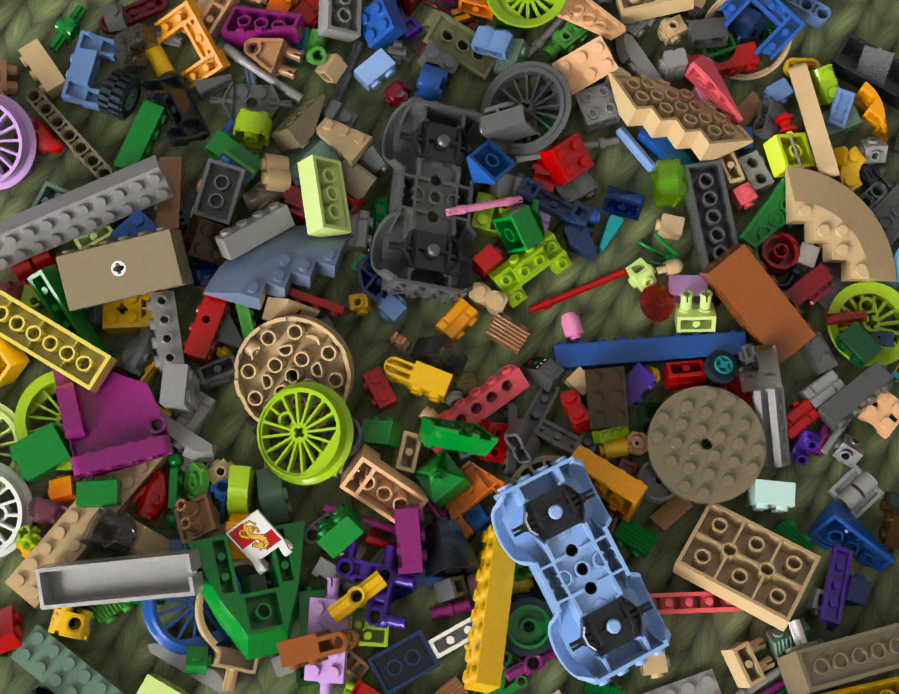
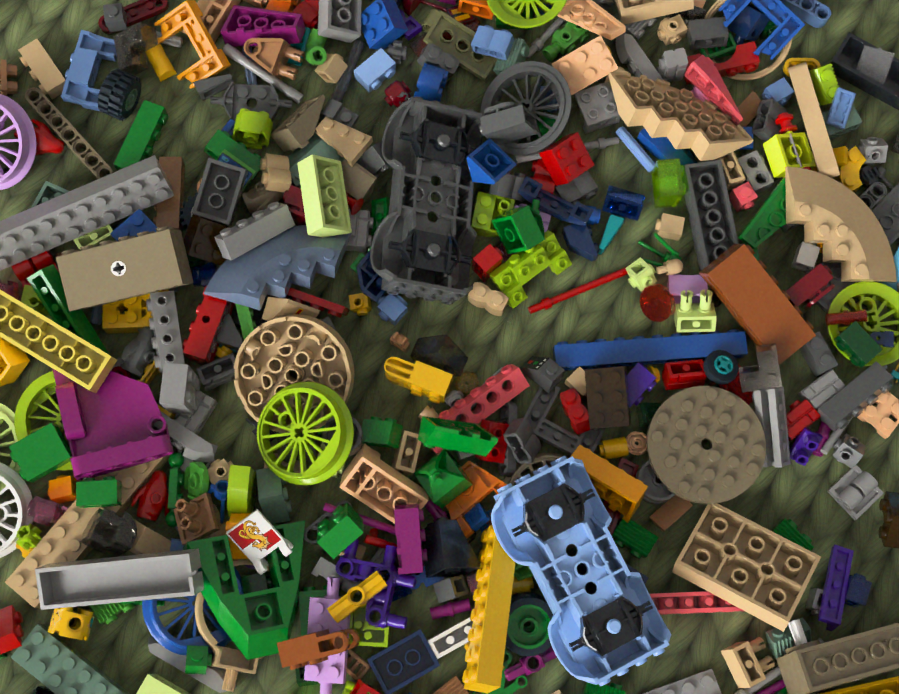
(67, 28): green axle -> none
(183, 111): black bracket -> none
(276, 662): light grey piece -> none
(381, 391): red brick -> none
(457, 320): light orange brick -> none
(463, 209): bright pink piece -> none
(507, 333): medium nougat brick -> none
(572, 326): bright pink brick -> none
(611, 433): lime piece -> none
(655, 666): tan brick -> none
(748, 355): dark grey gear -> none
(771, 495): light aqua brick -> none
(787, 249): red brick -> none
(790, 279): dark blue arm -> none
(842, 528): blue wedge -> none
(871, 103): light orange slope -> none

